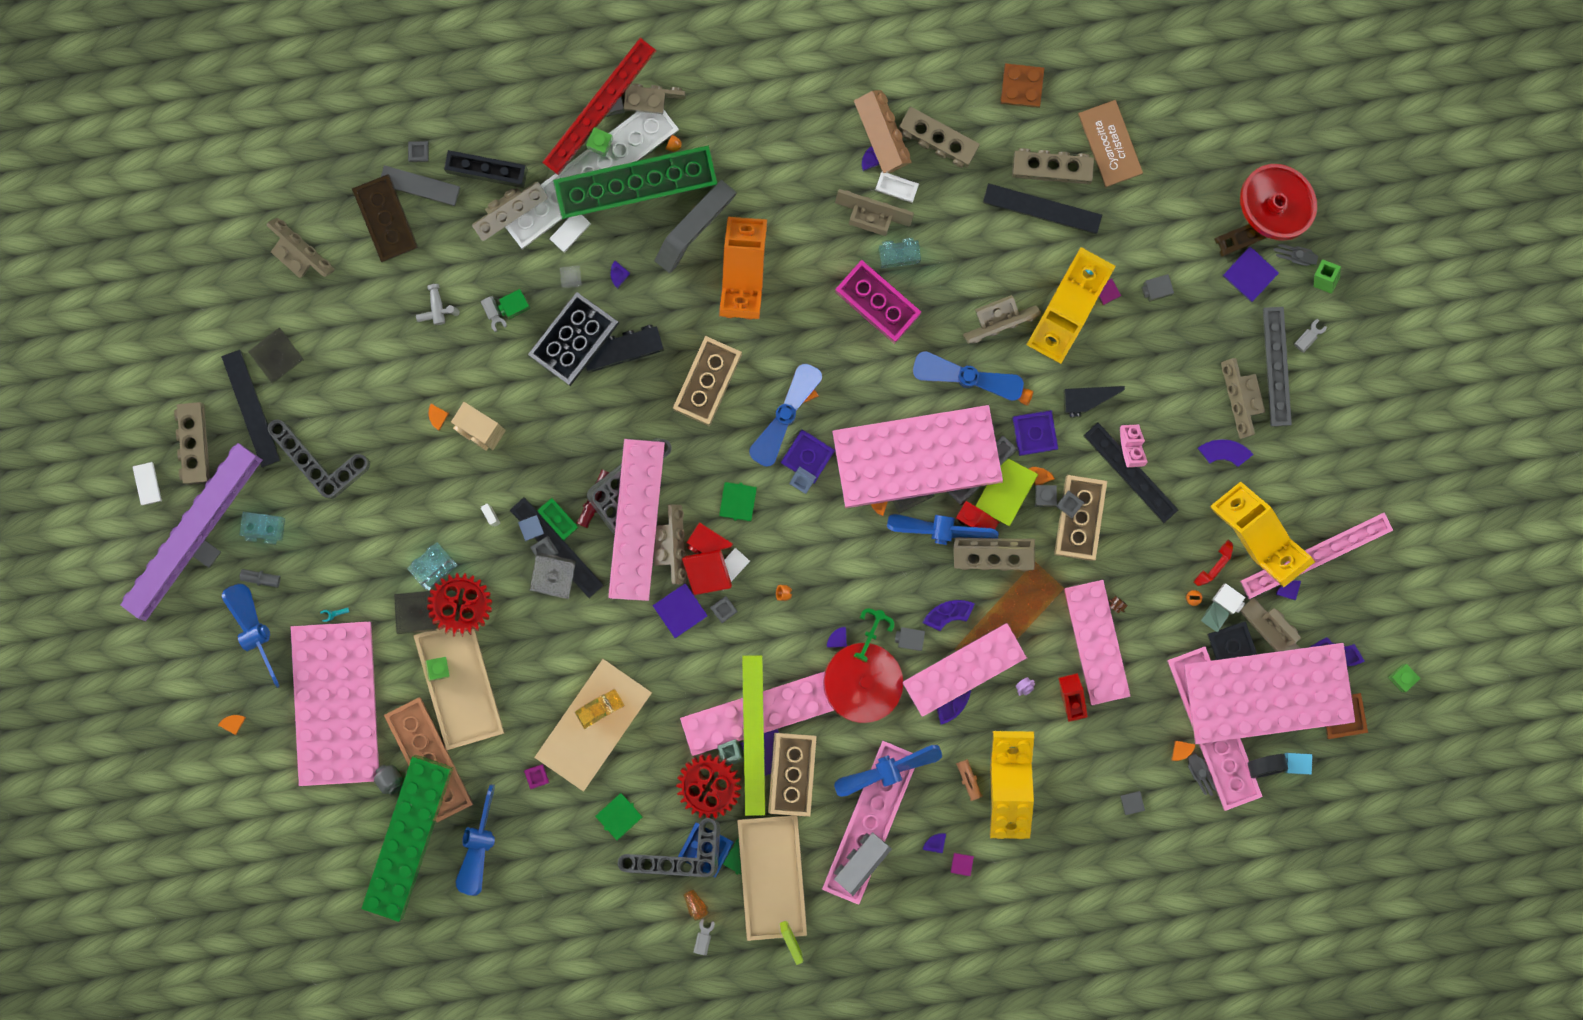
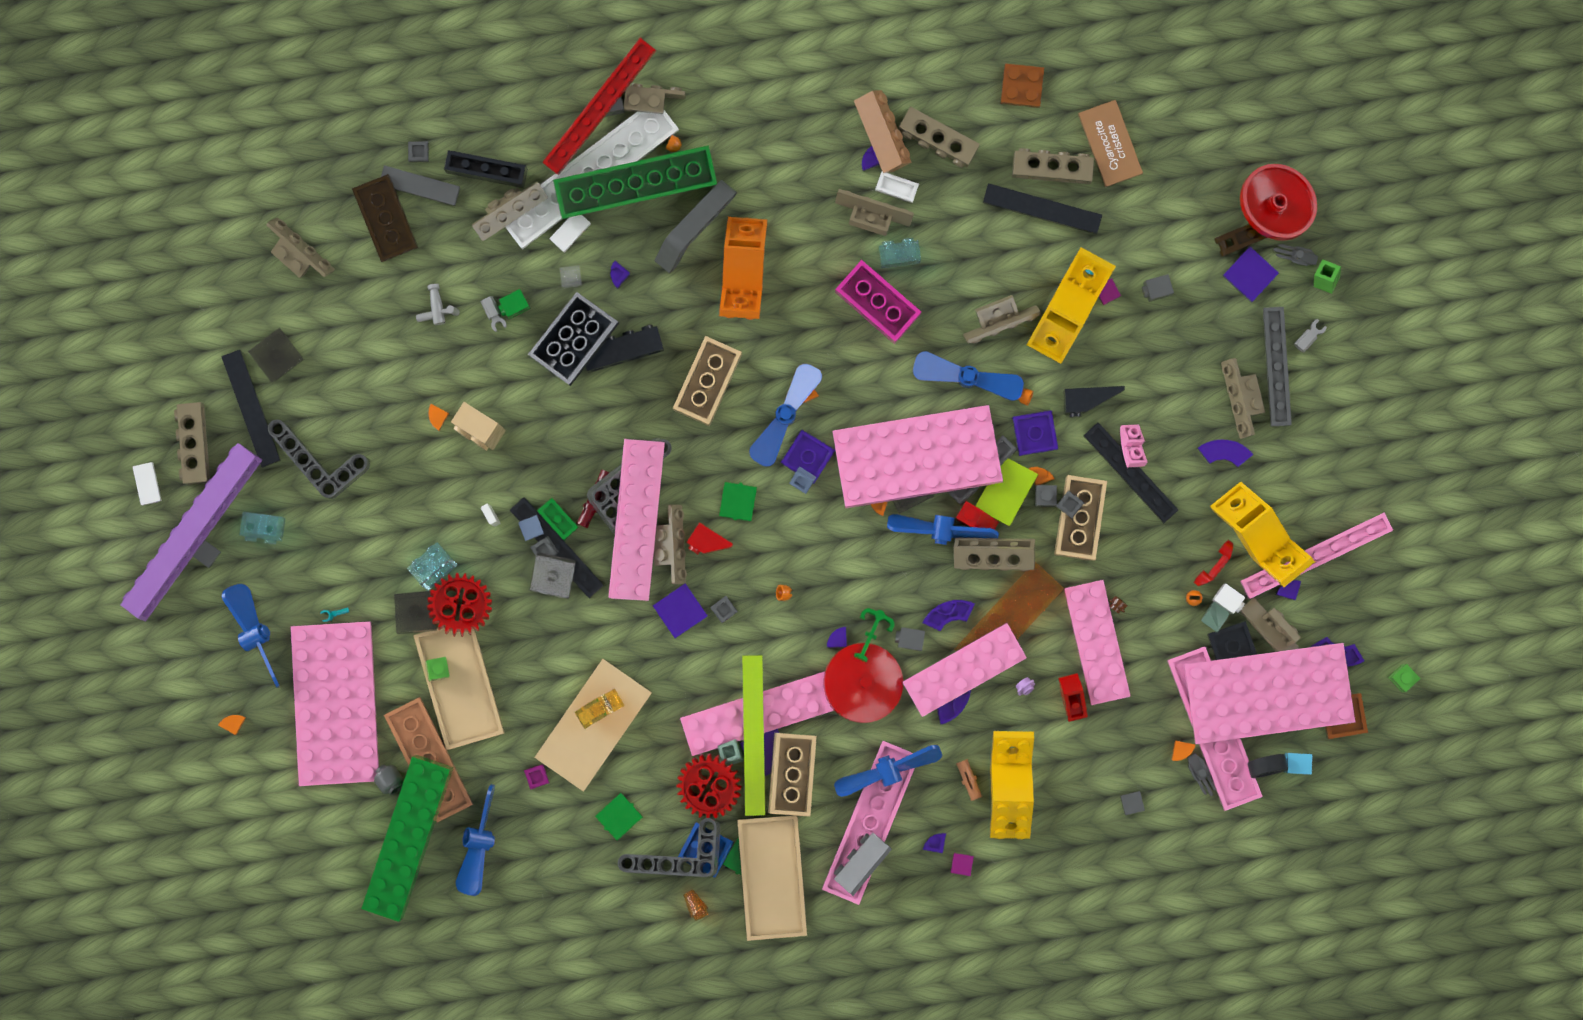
(260, 578): dark grey axle -> none
(599, 142): bright green brick -> none
(703, 939): light grey bar -> none
(707, 572): red tile -> none
(735, 563): white tile -> none
(791, 942): lime tile -> none

